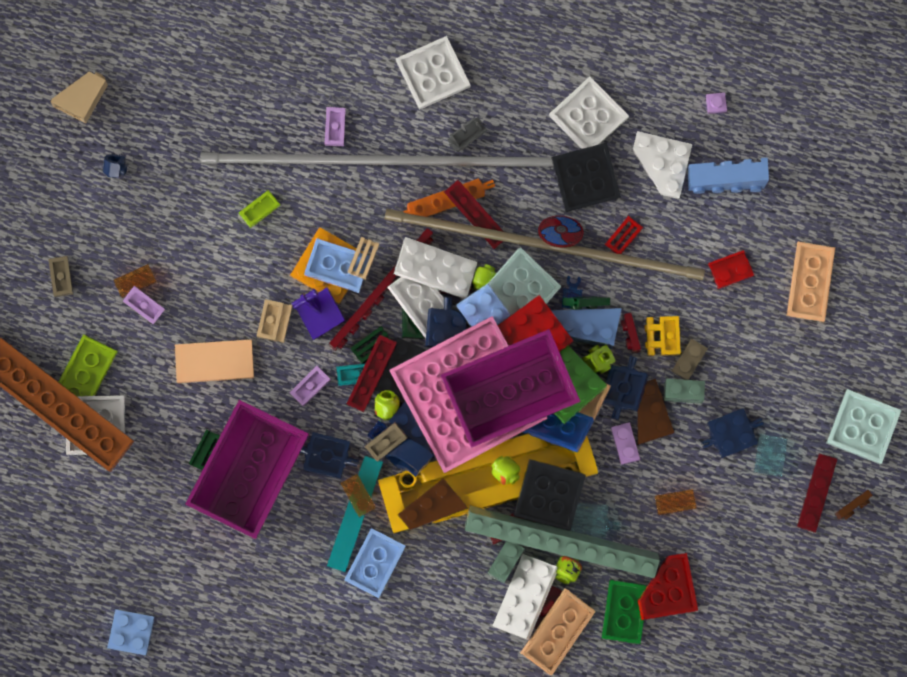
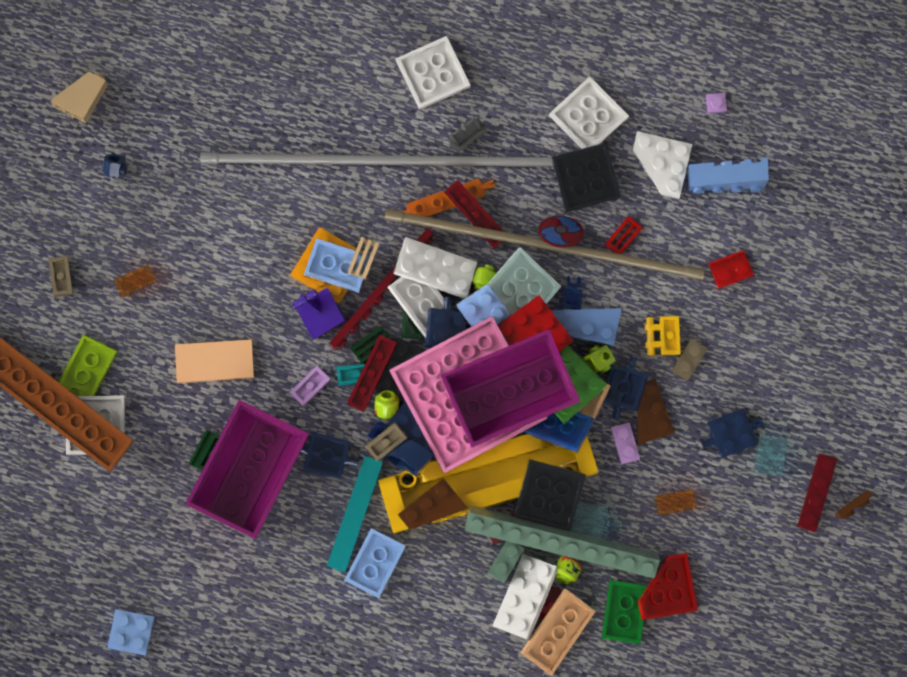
(143, 305): lavender plate -> none
(259, 209): lime plate -> none
(274, 321): tan plate -> none
(335, 126): lavender plate -> none
(358, 495): clear orange plate -> none
(505, 470): lime head -> none
(590, 302): dark green plate -> none
(632, 341): dark red plate -> none
(684, 391): sand green brick -> none
(810, 281): light nougat tile -> none
(863, 426): light aqua plate -> none

